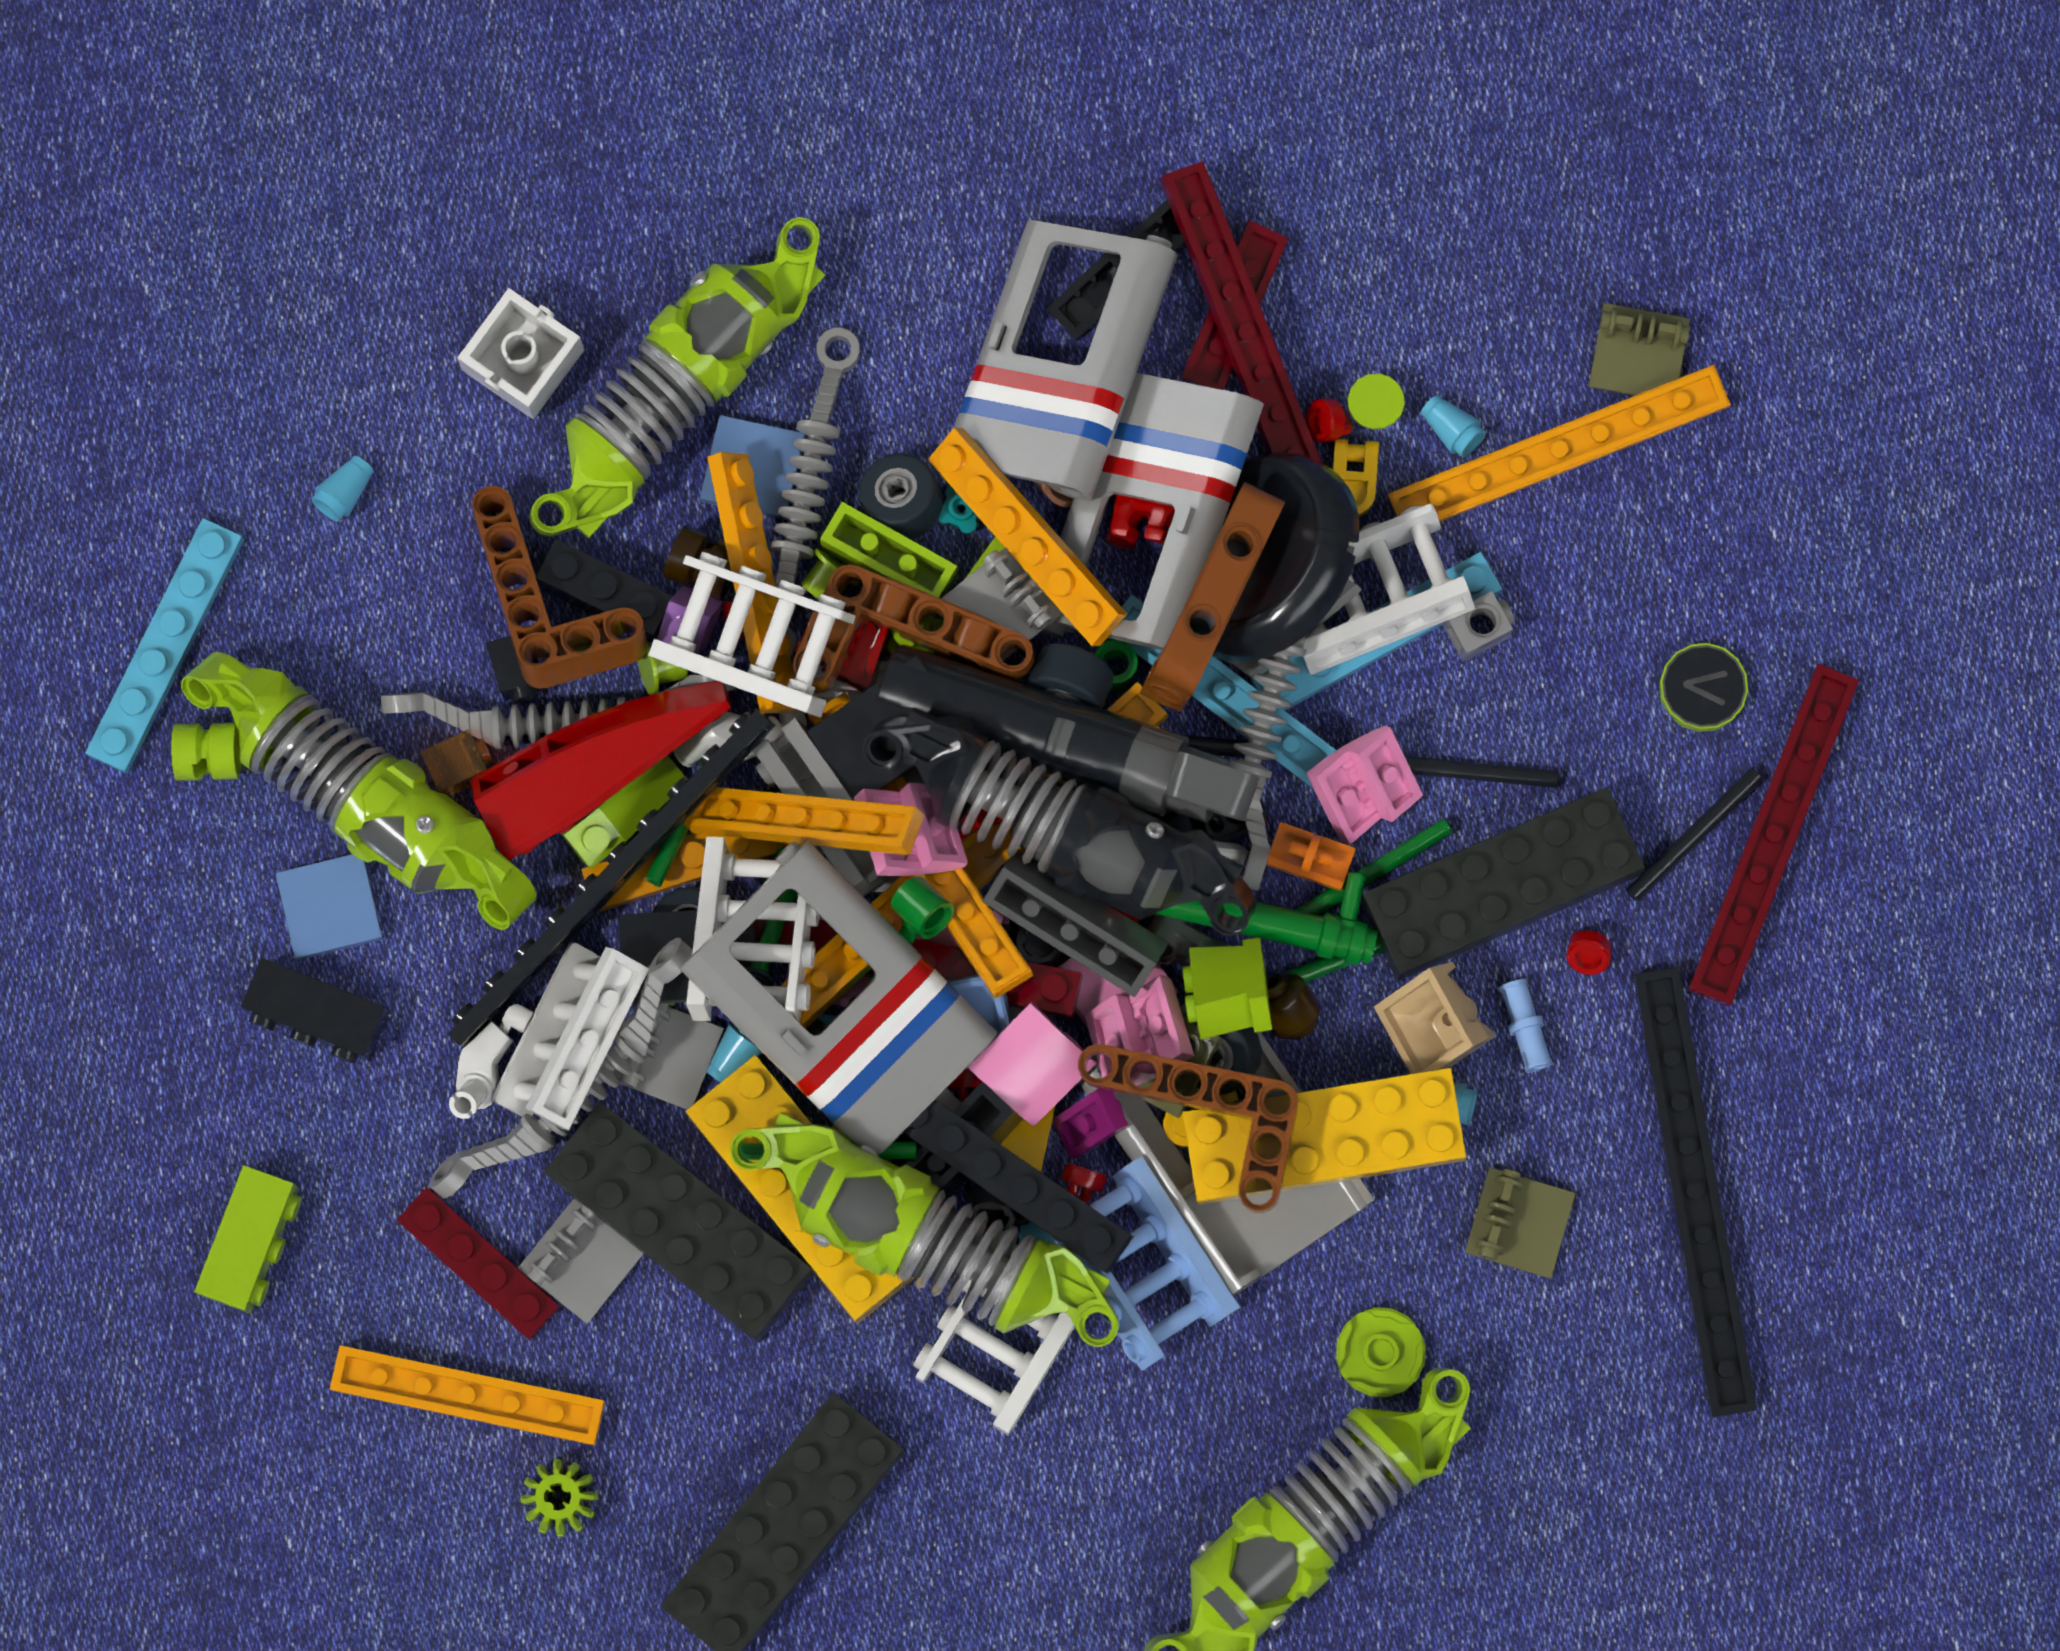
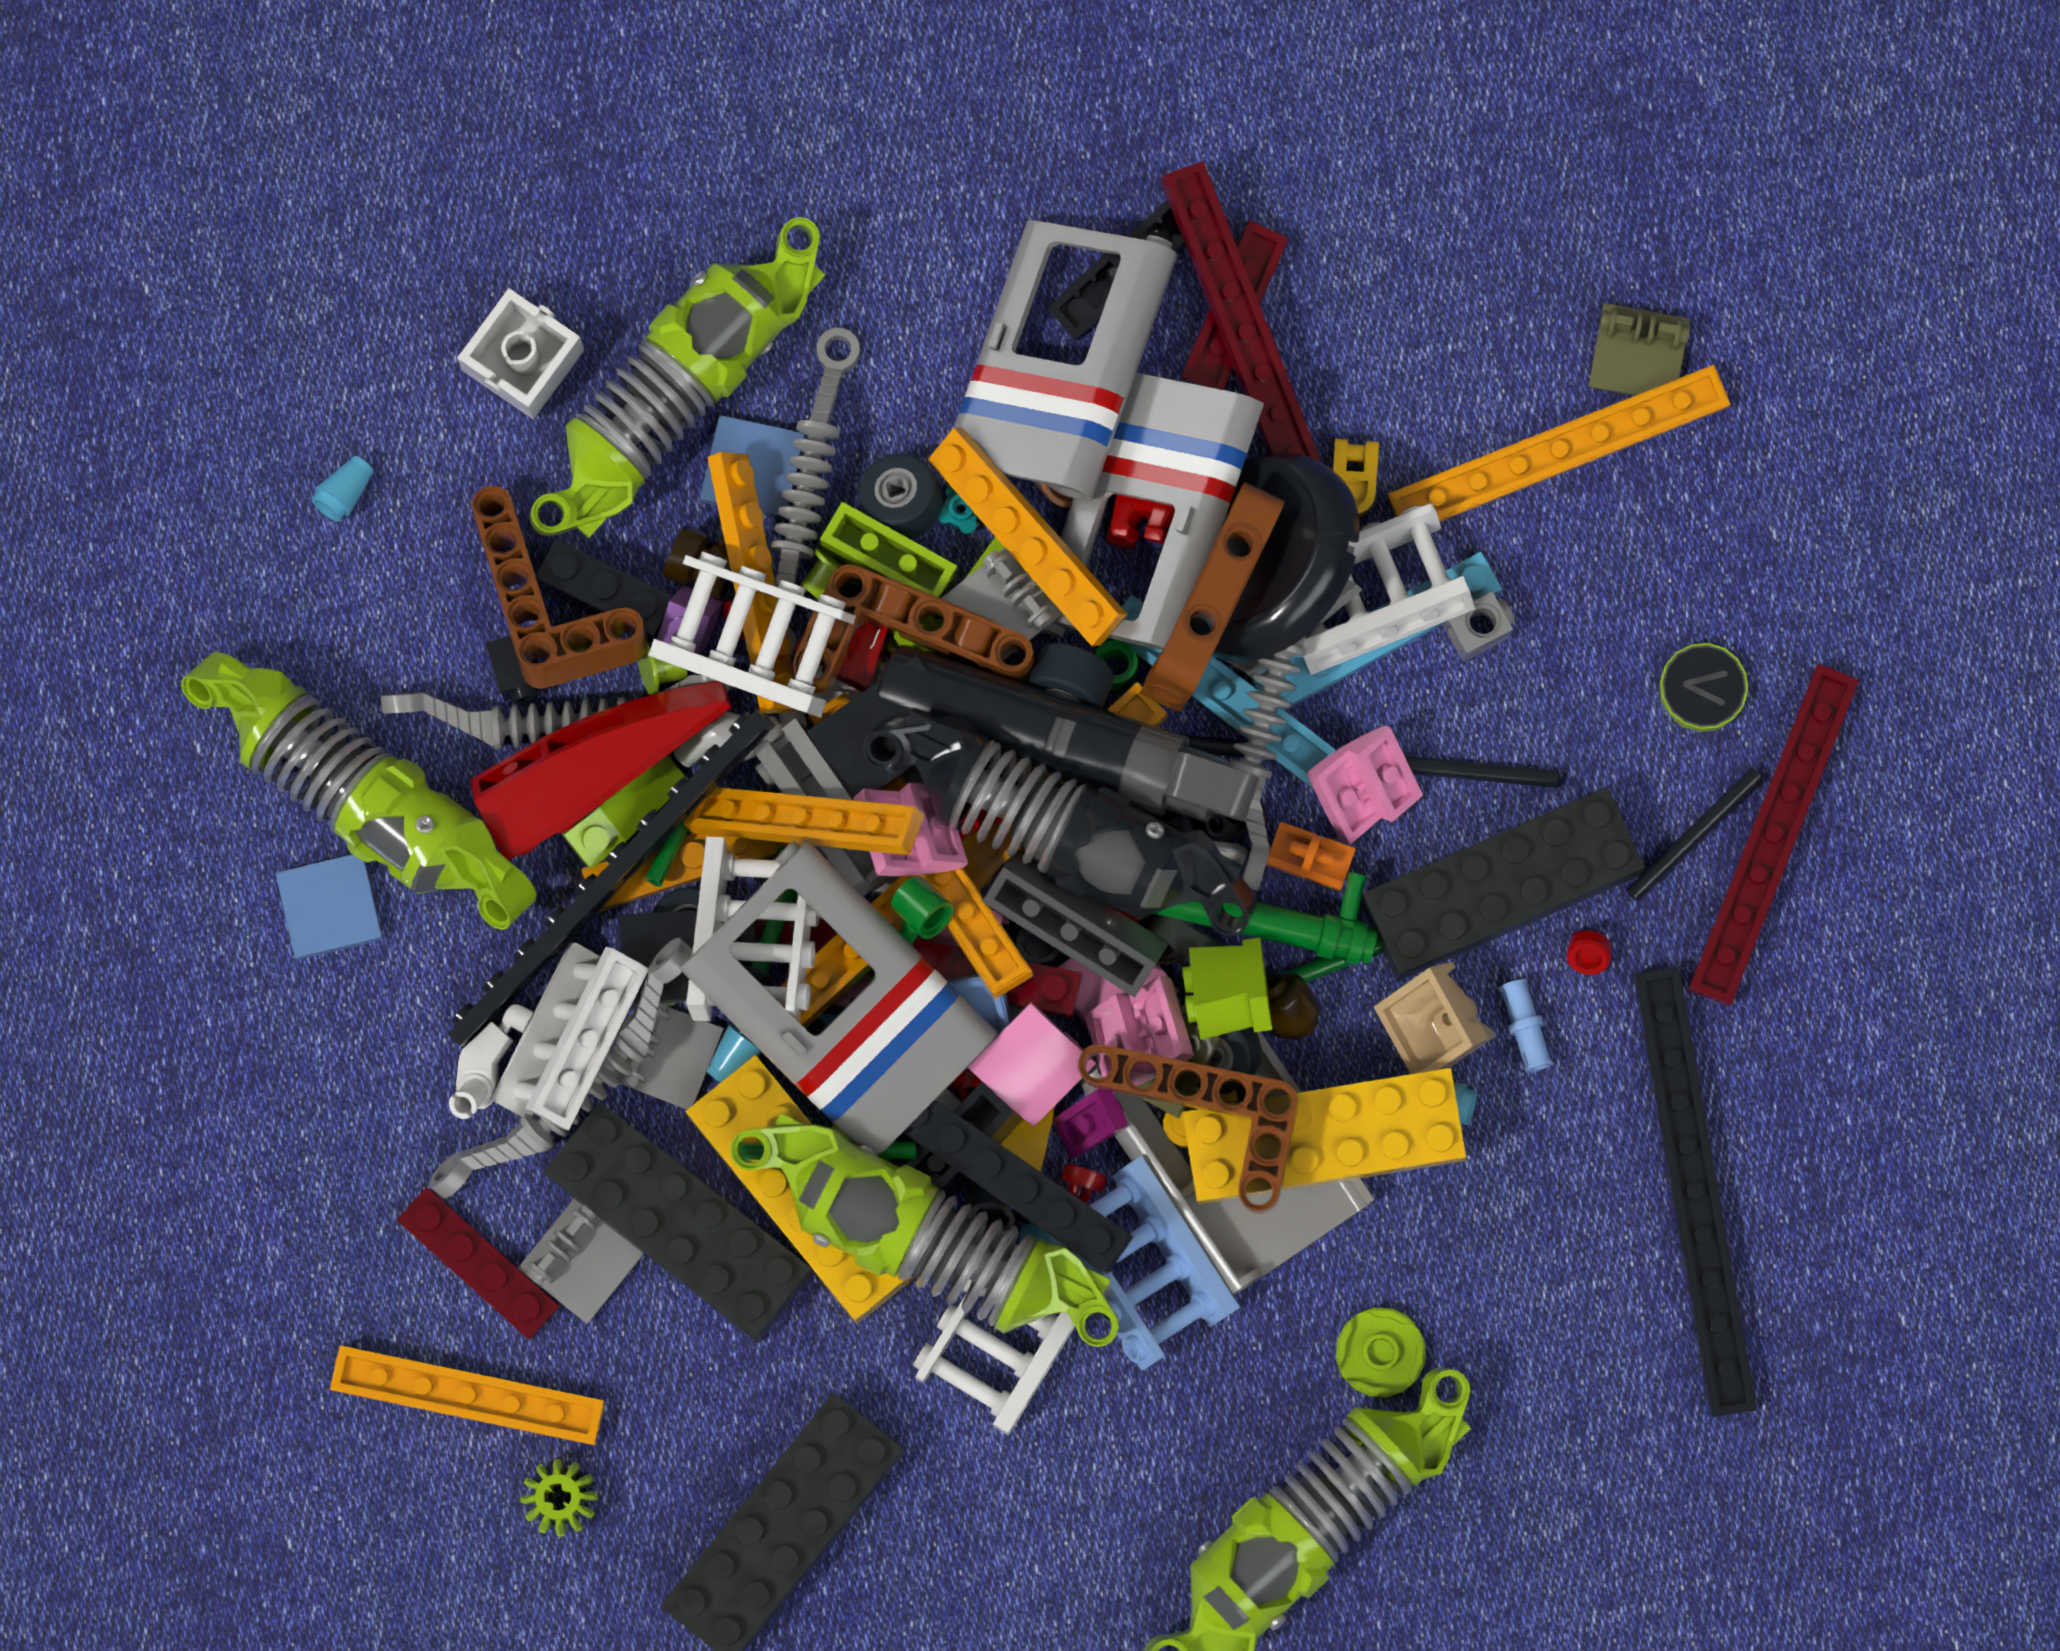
(164, 646): medium azure plate -> none
(205, 751): lime wheel -> none
(249, 1240): lime brick -> none
(314, 1011): black brick -> none
(456, 762): clear orange brick -> none
(1327, 420): red tile -> none
(1376, 401): lime piece -> none
(1381, 866): green piece -> none
(1453, 426): medium azure cone -> none
(1520, 1222): olive hinge -> none

